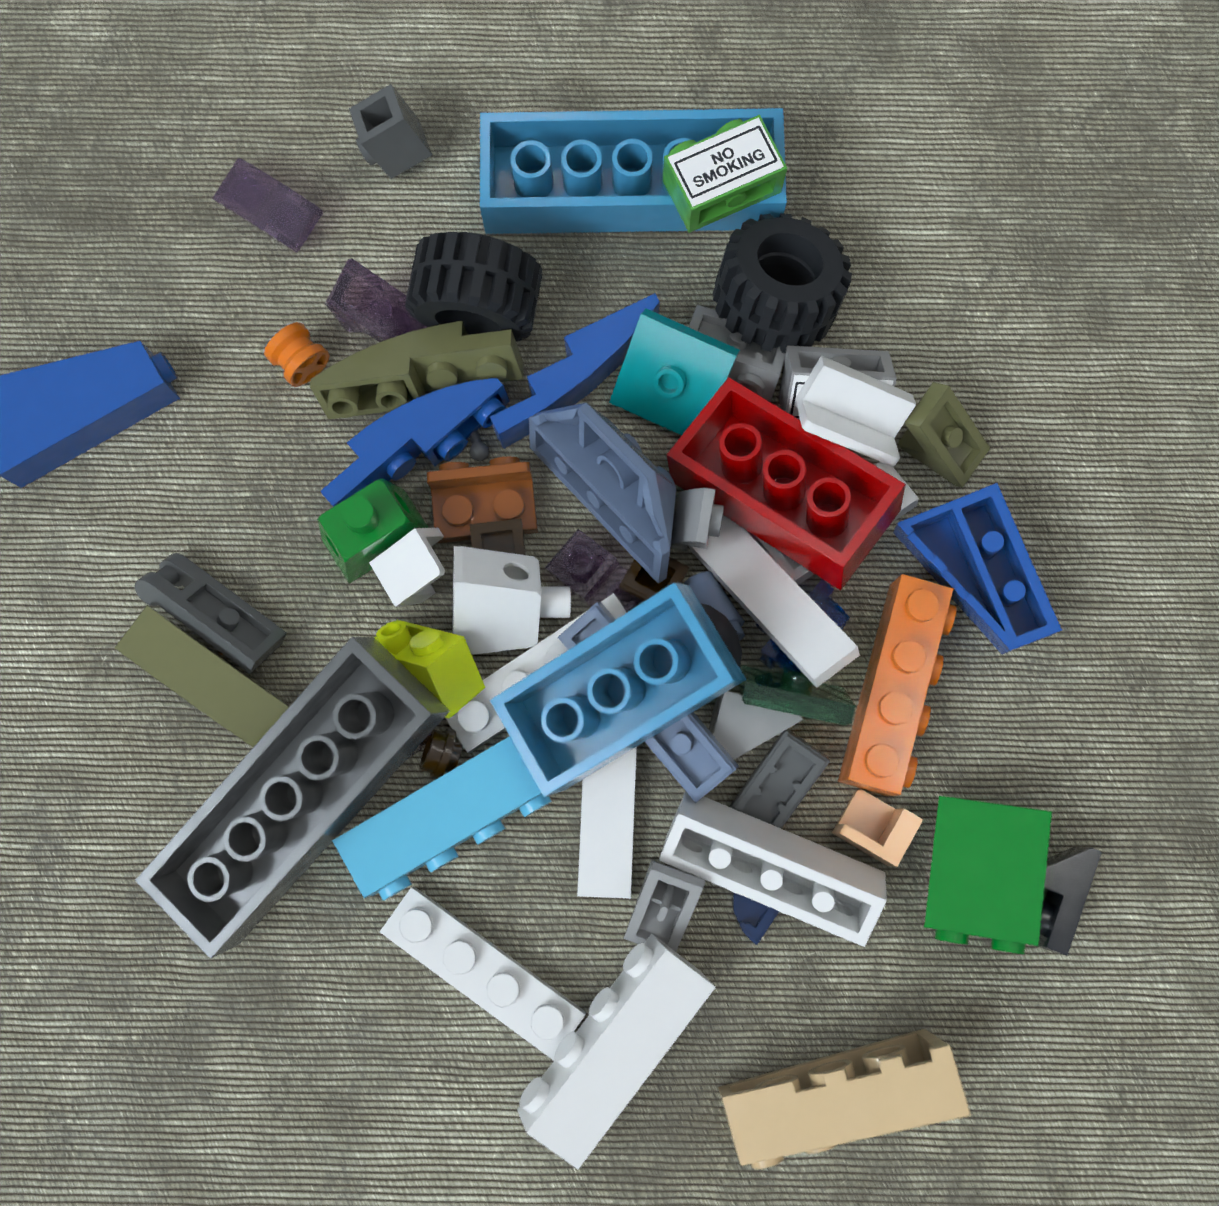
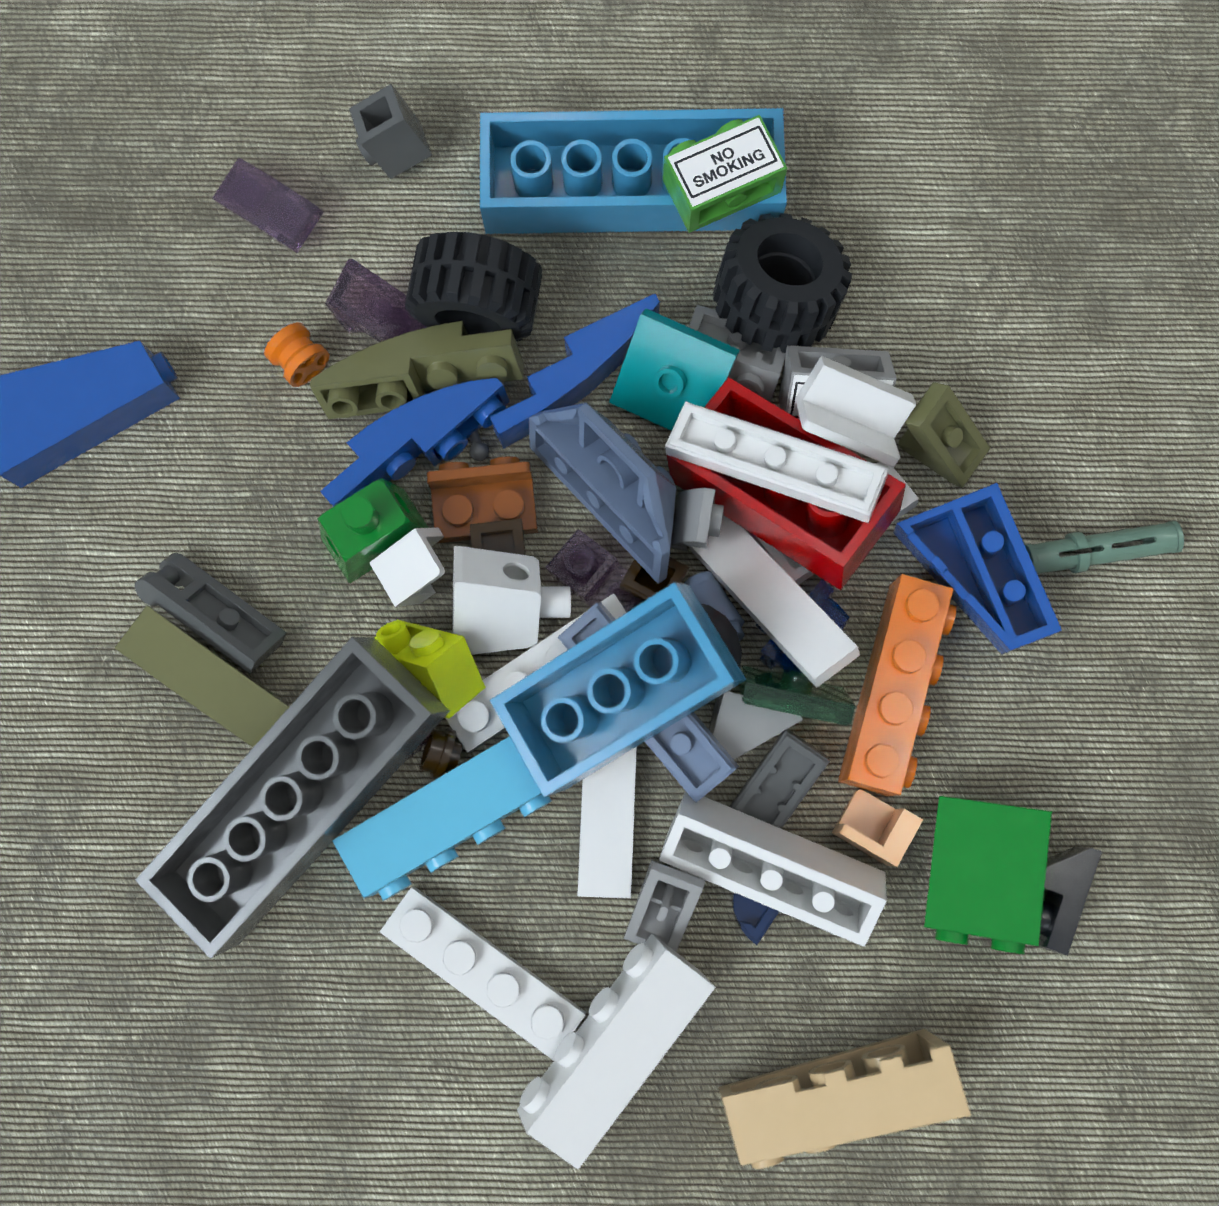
(777, 461): none -> white tile
(1156, 540): none -> sand green pin

